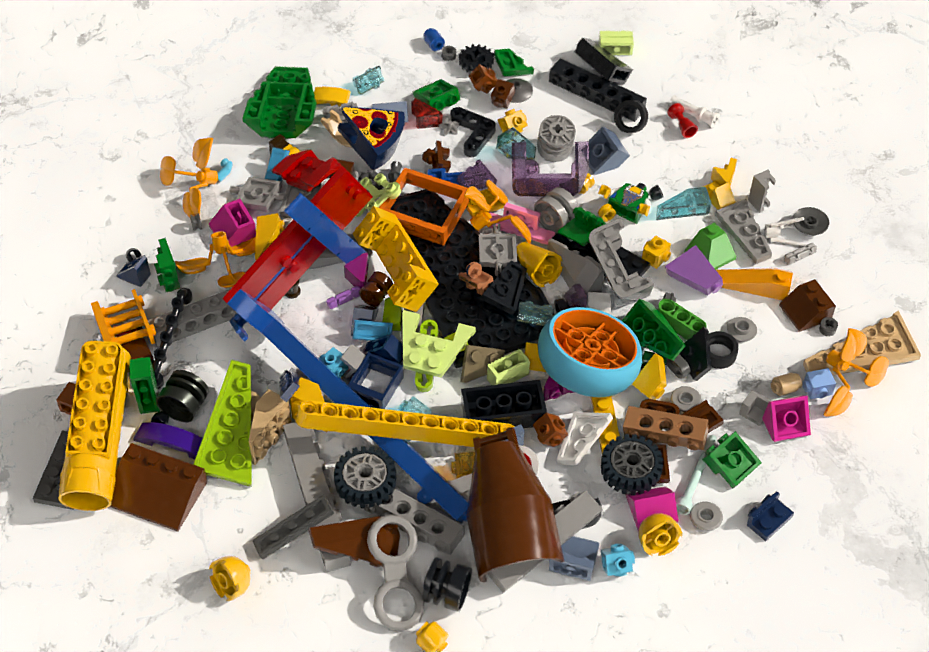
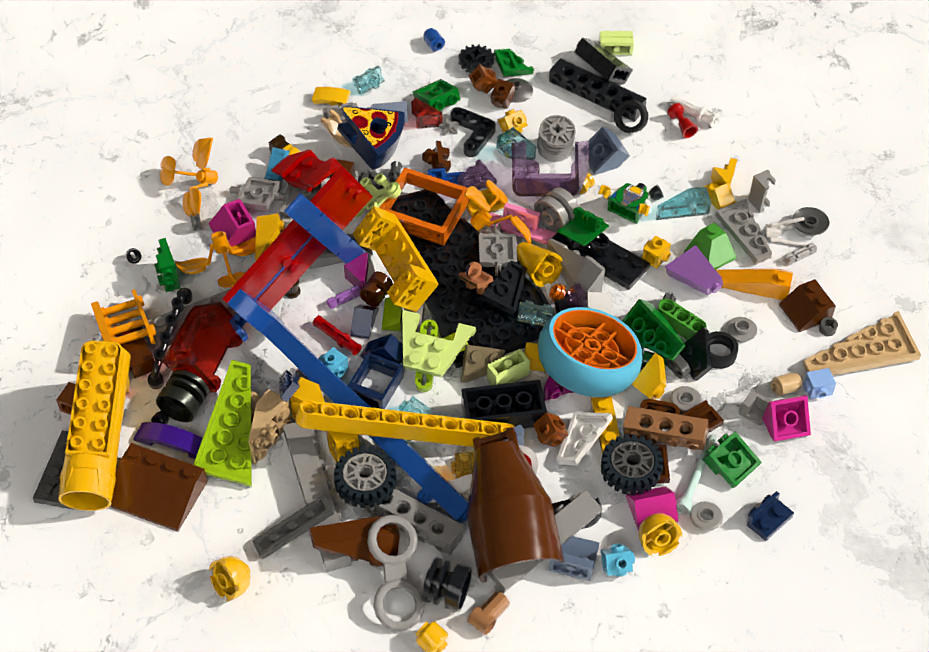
(135, 271): dark blue slope -> none
(144, 385): green brick -> none
(203, 343): none -> clear red windscreen
(224, 172): medium azure arm -> none
(282, 104): green wedge -> none
(341, 442): none -> yellow brick
(342, 339): none -> red pin
(352, 358): light grey panel -> none
(371, 330): dark azure tile -> none
(448, 49): dark grey bush -> none
(485, 617): none -> medium nougat piece
(557, 292): none -> orange plate
(604, 243): light grey windscreen -> none
(607, 212): yellow bush -> none
(853, 346): light orange plant -> none

